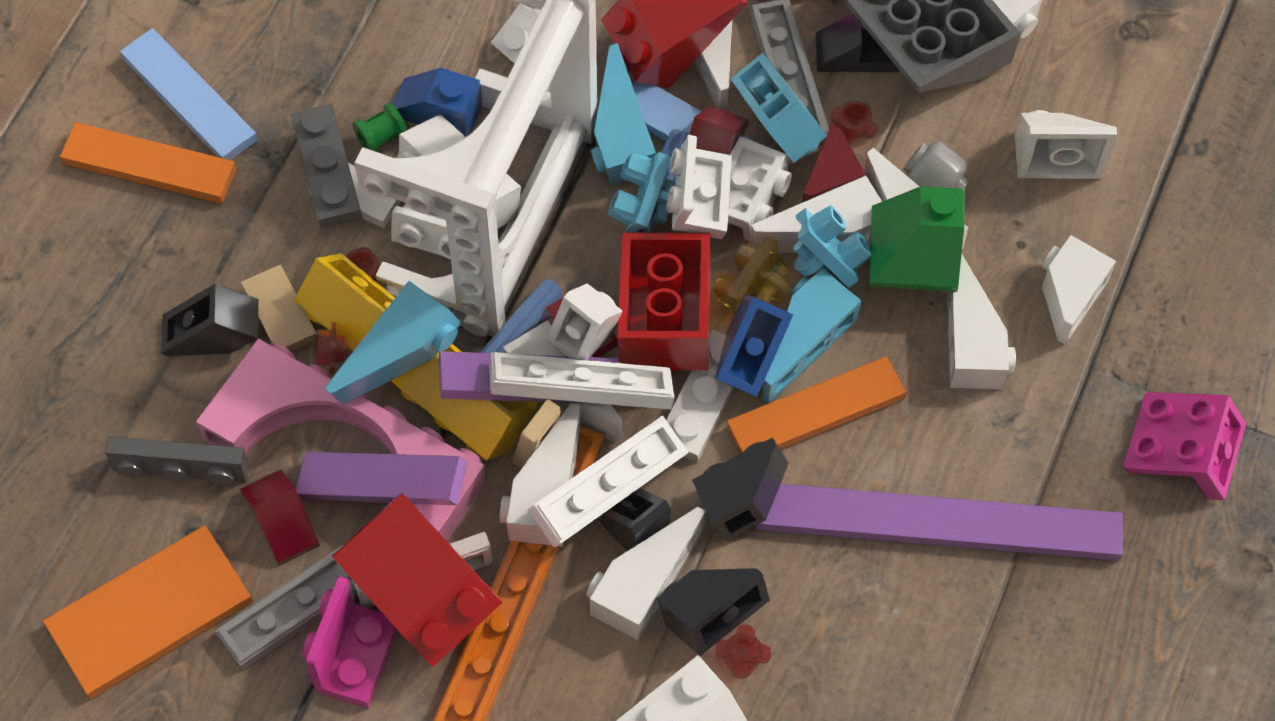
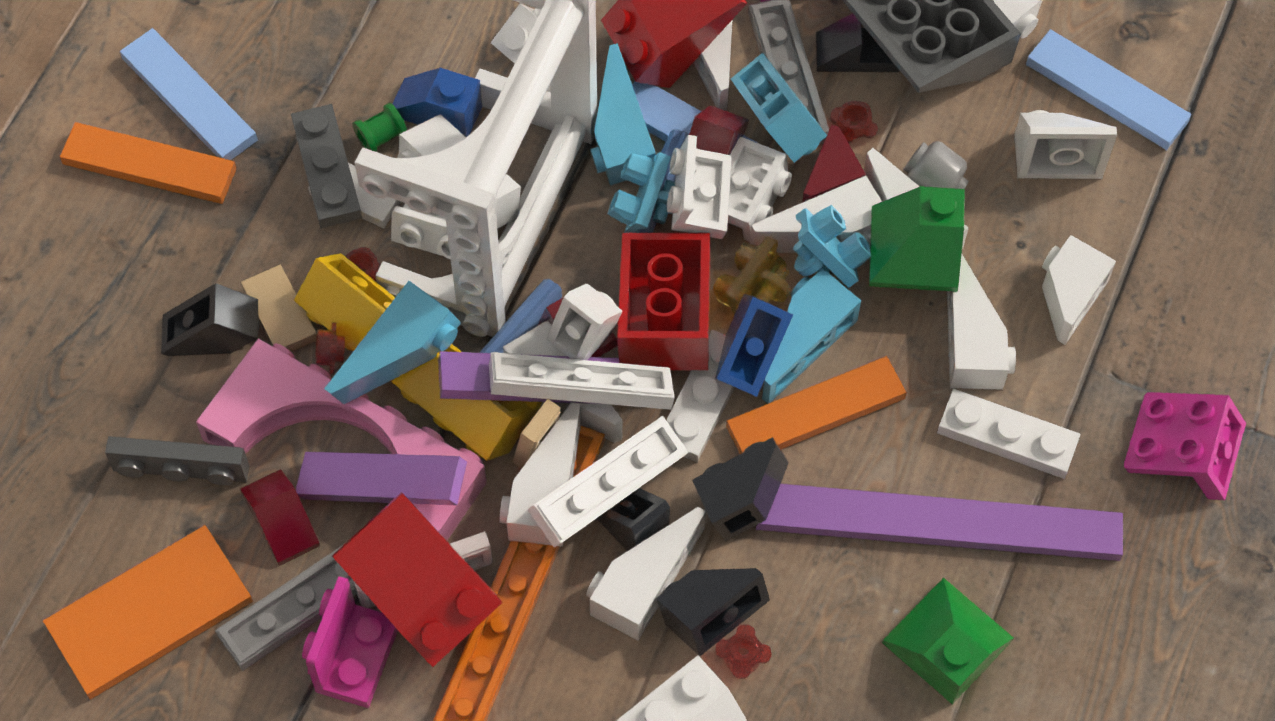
(947, 640): none -> green slope
(1008, 433): none -> white plate
(1108, 89): none -> light blue tile

